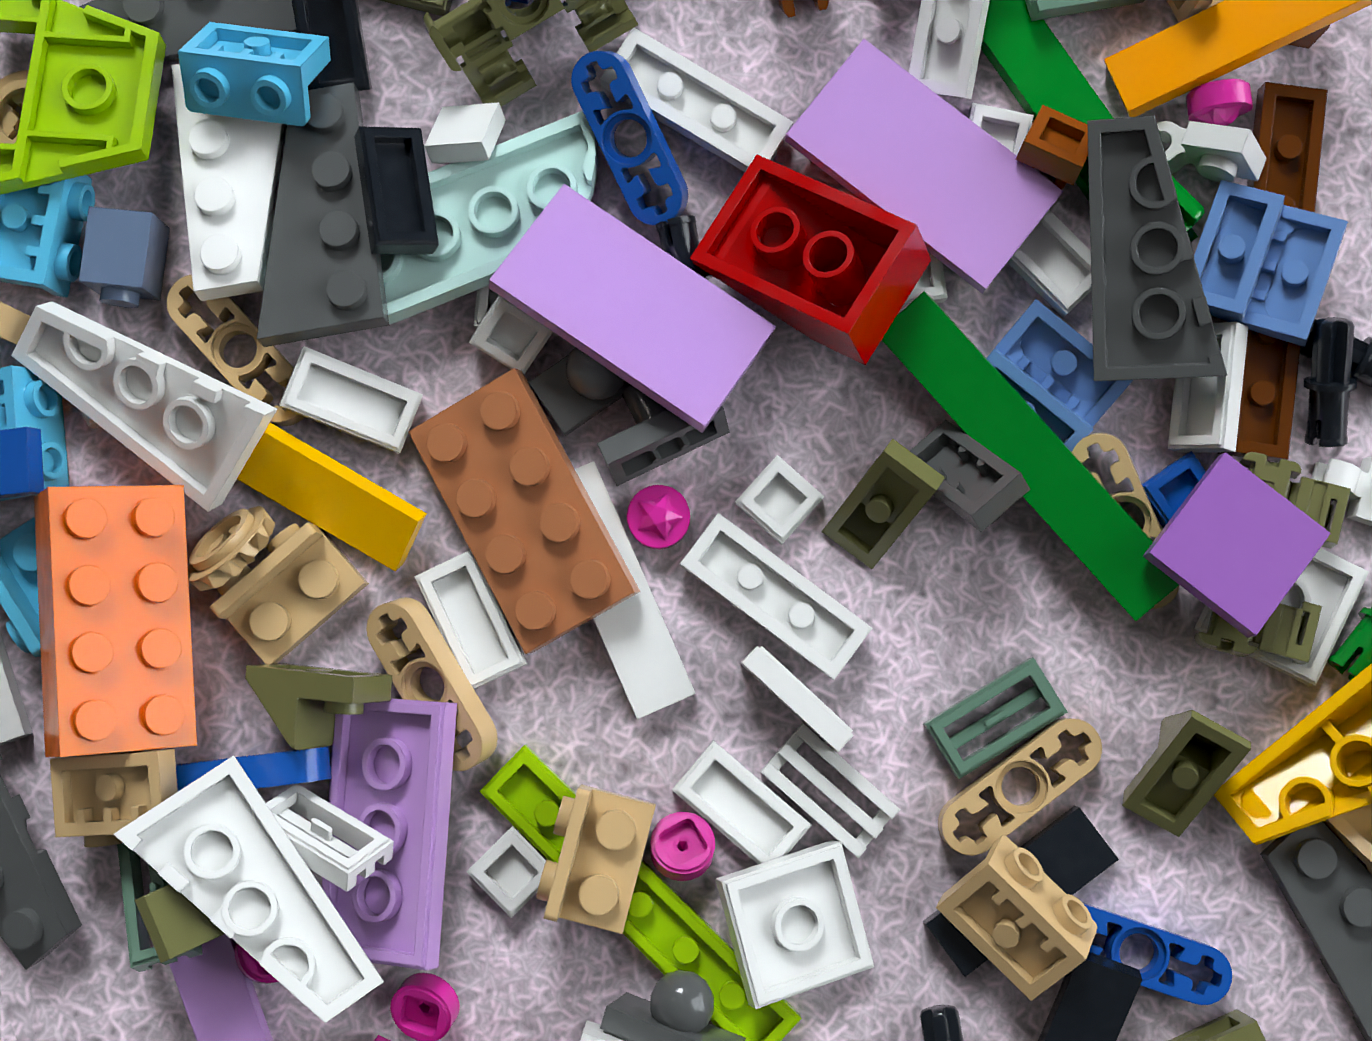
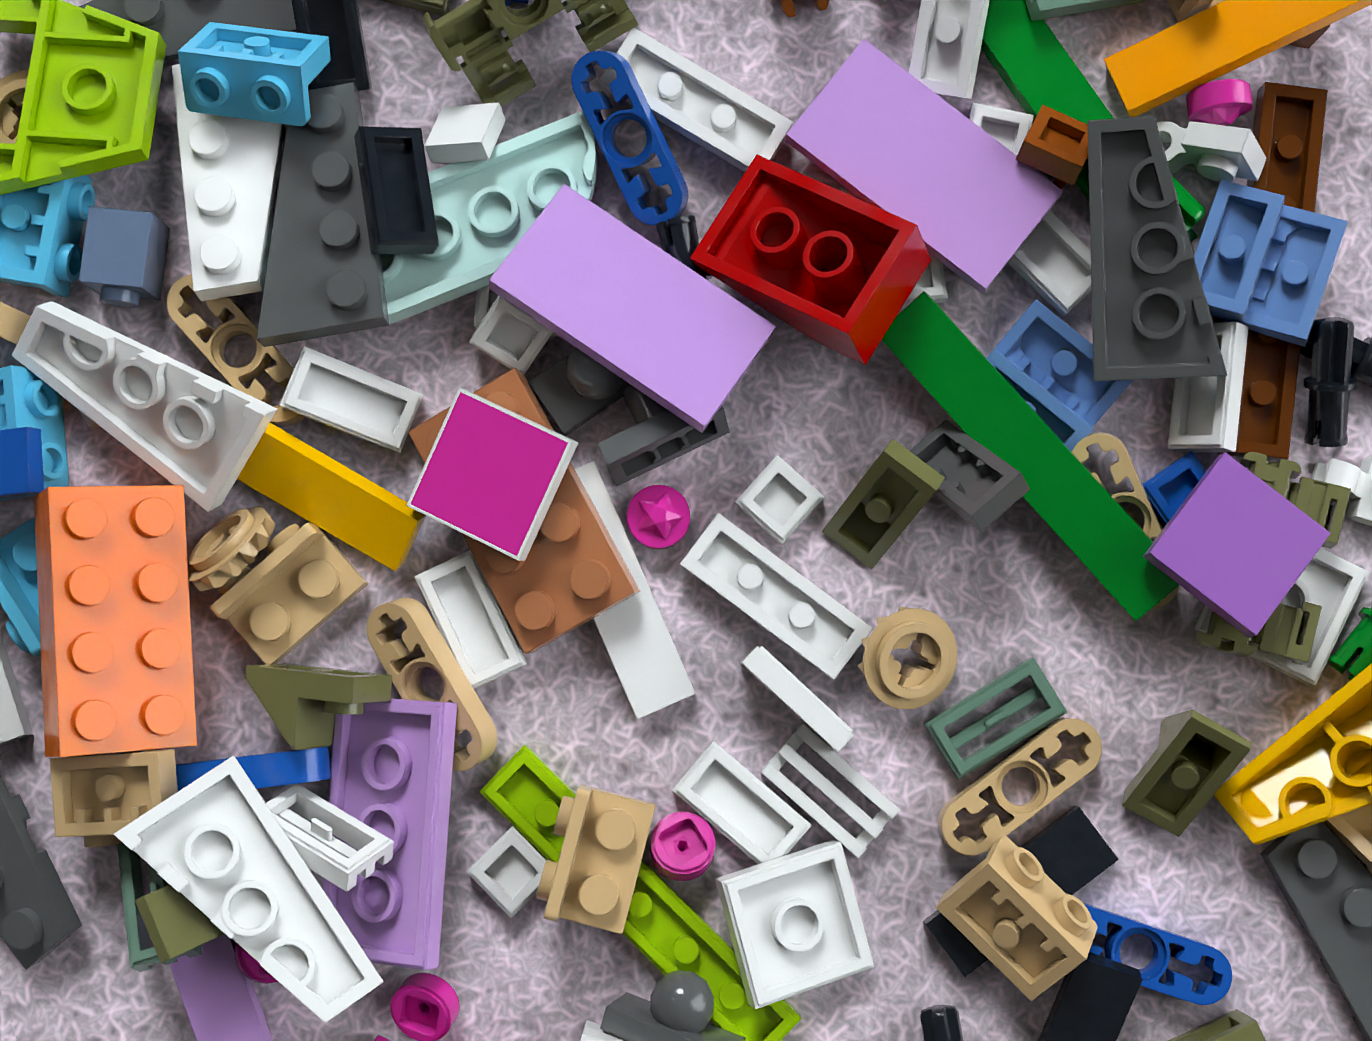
(492, 474): none -> dark pink tile
(917, 683): none -> tan gear

